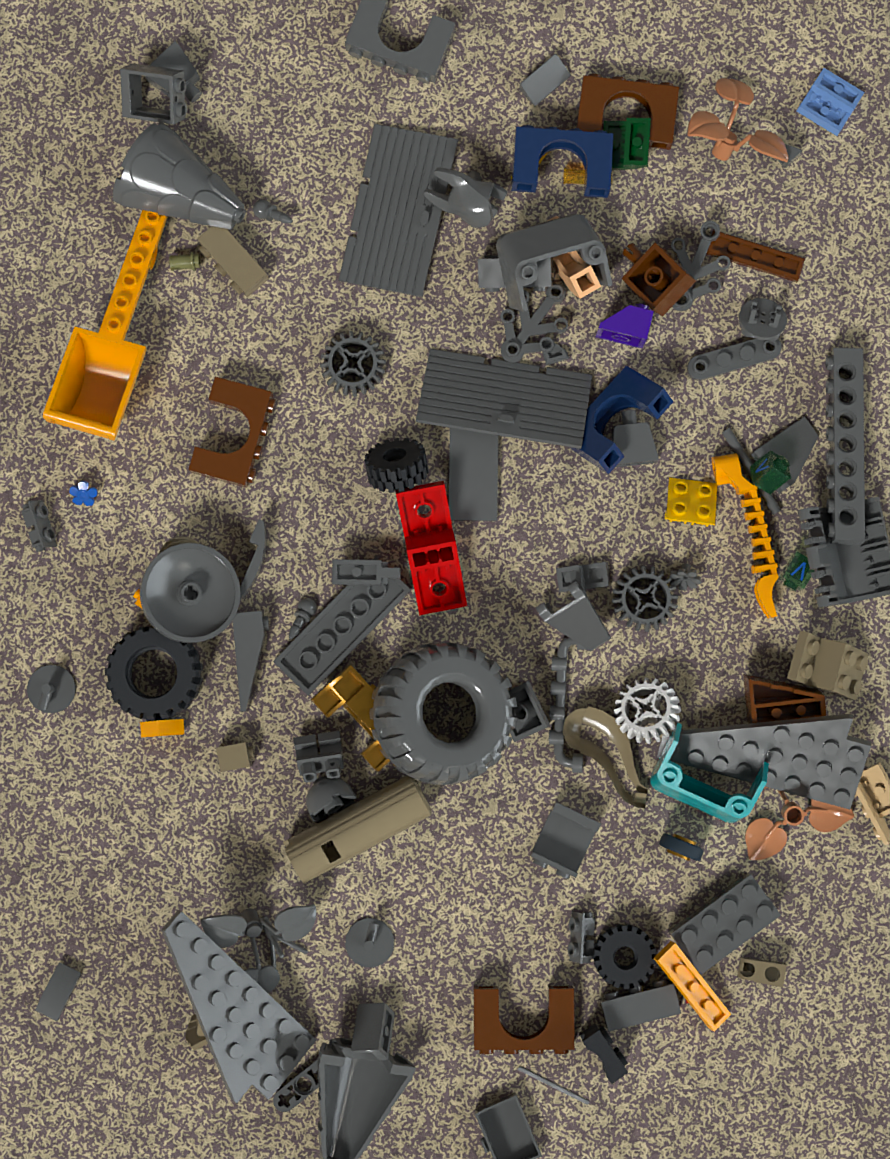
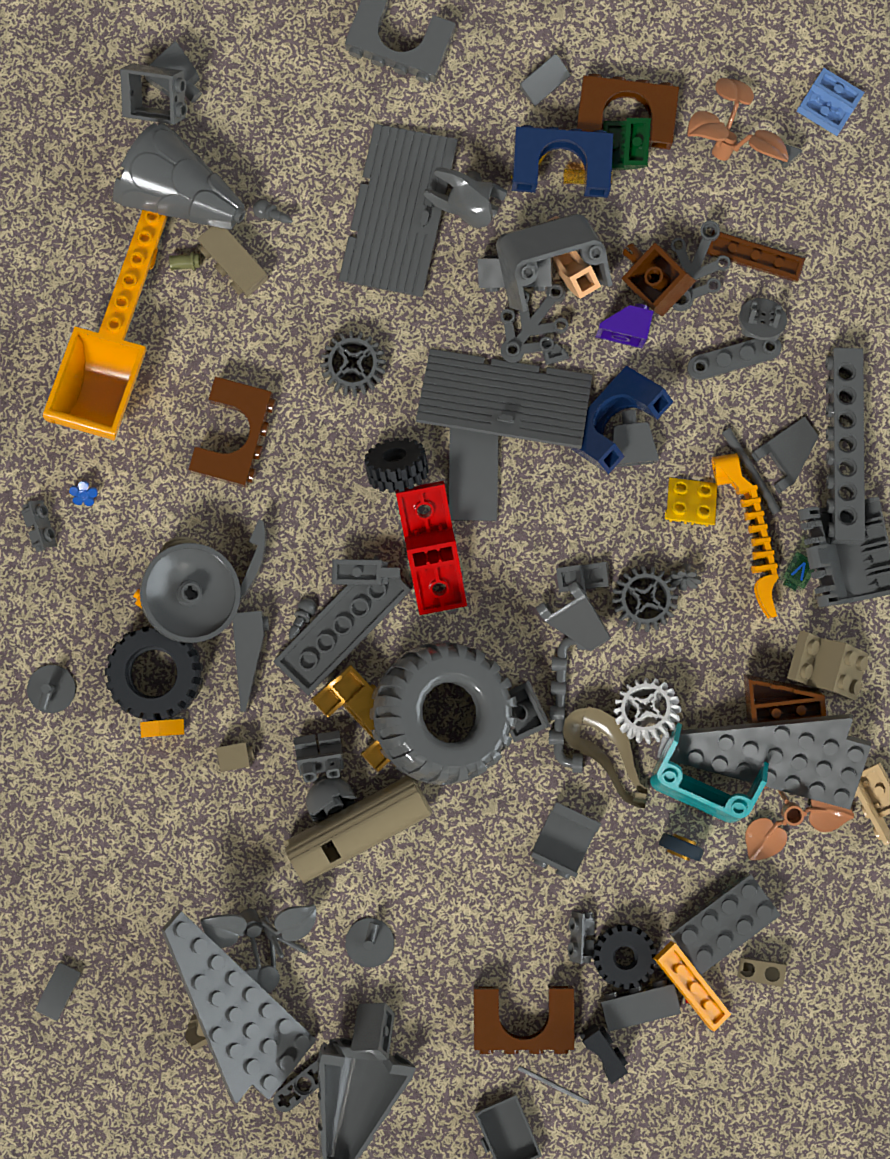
(770, 472): clear green brick -> none

